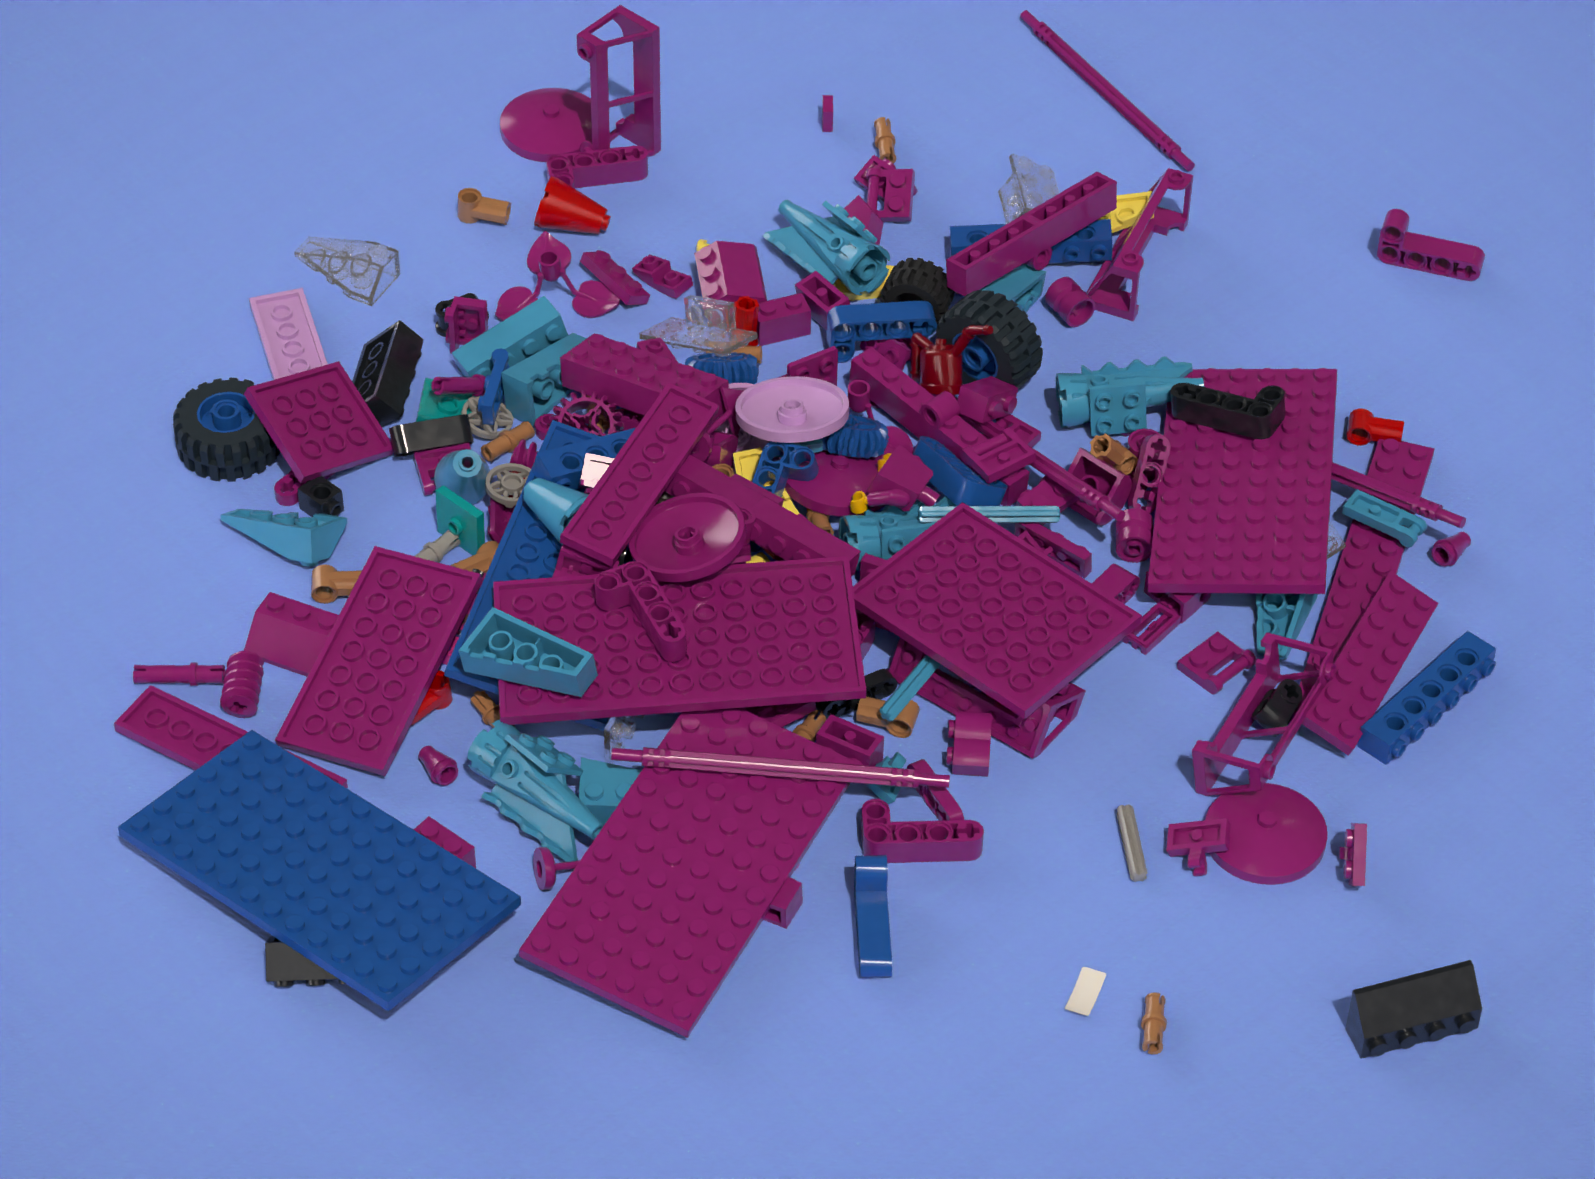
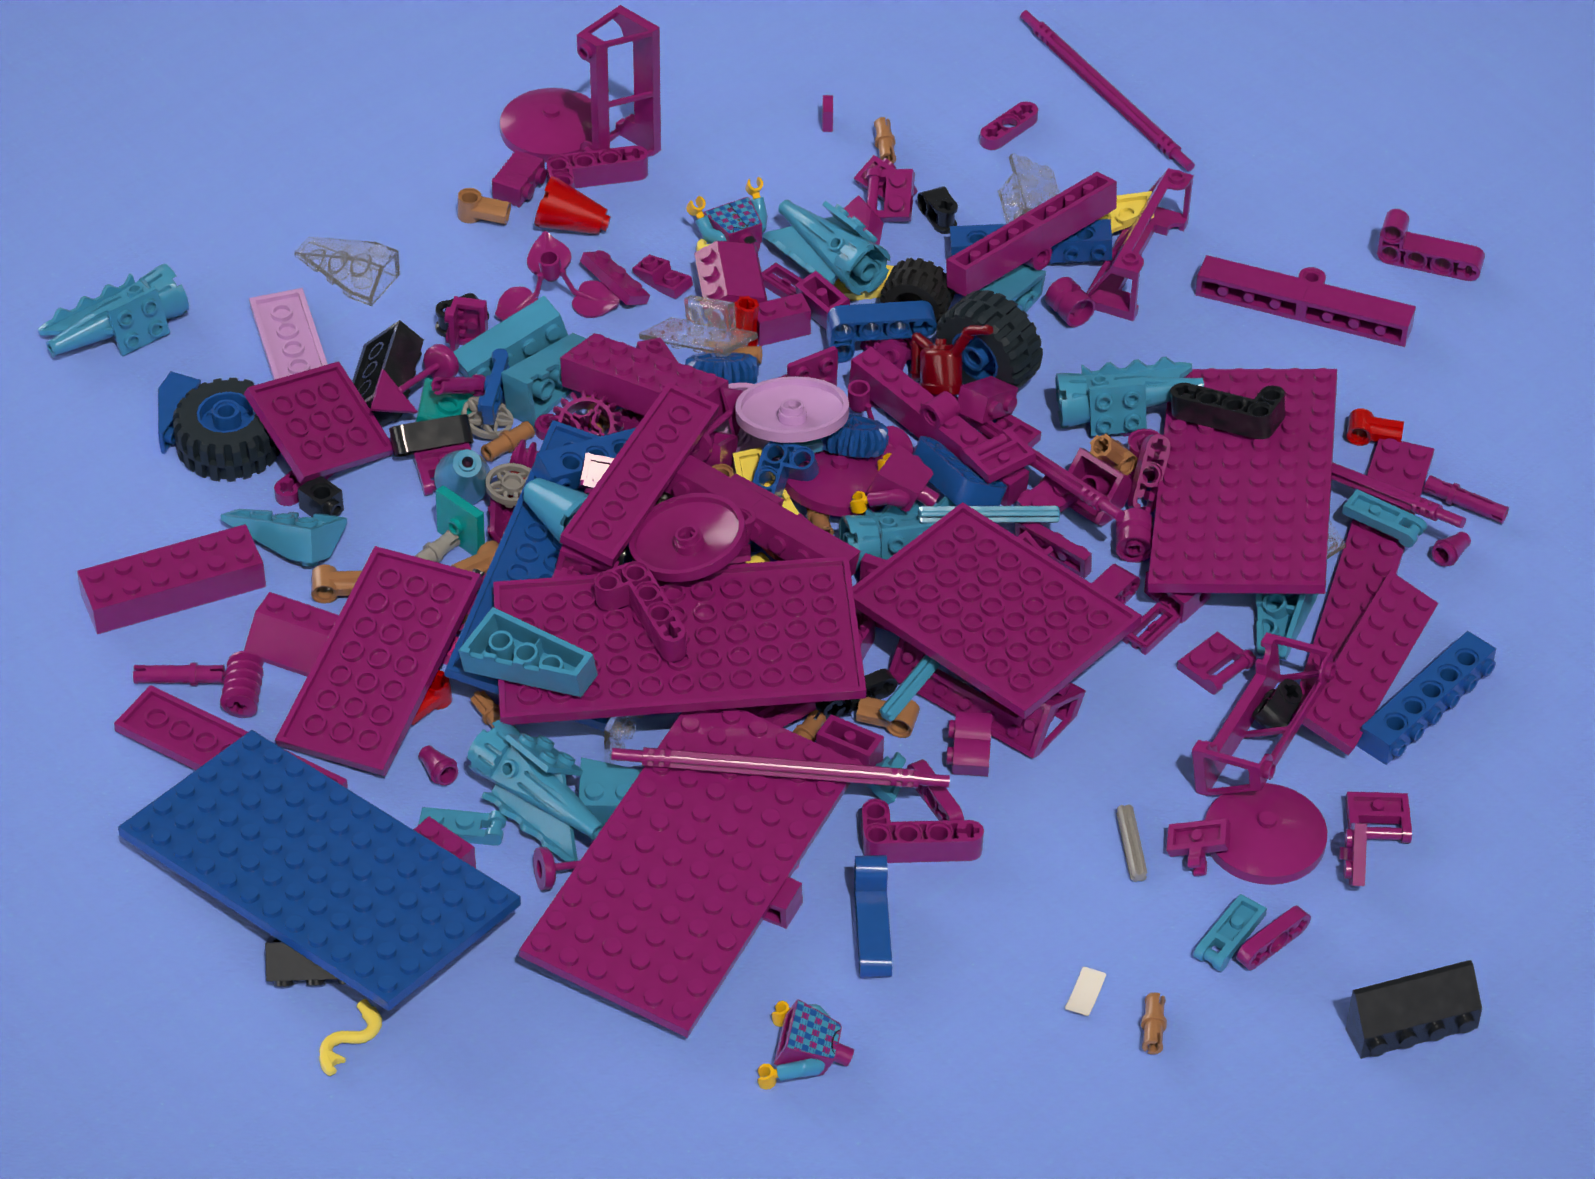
(131, 313): none -> dark azure piece
(169, 394): none -> blue slope
(171, 579): none -> magenta brick
(328, 1058): none -> light yellow animal
(388, 397): none -> magenta piece
(469, 824): none -> dark azure plate
(518, 178): none -> magenta brick
(733, 222): none -> torso
(779, 286): none -> magenta tile
(806, 1044): none -> torso
(938, 208): none -> black piece
(996, 135): none -> magenta beam
(1230, 932): none -> dark azure plate
(1273, 937): none -> magenta beam
(1305, 300): none -> magenta hinge
(1381, 809): none -> magenta plate
(1455, 495): none -> magenta pin

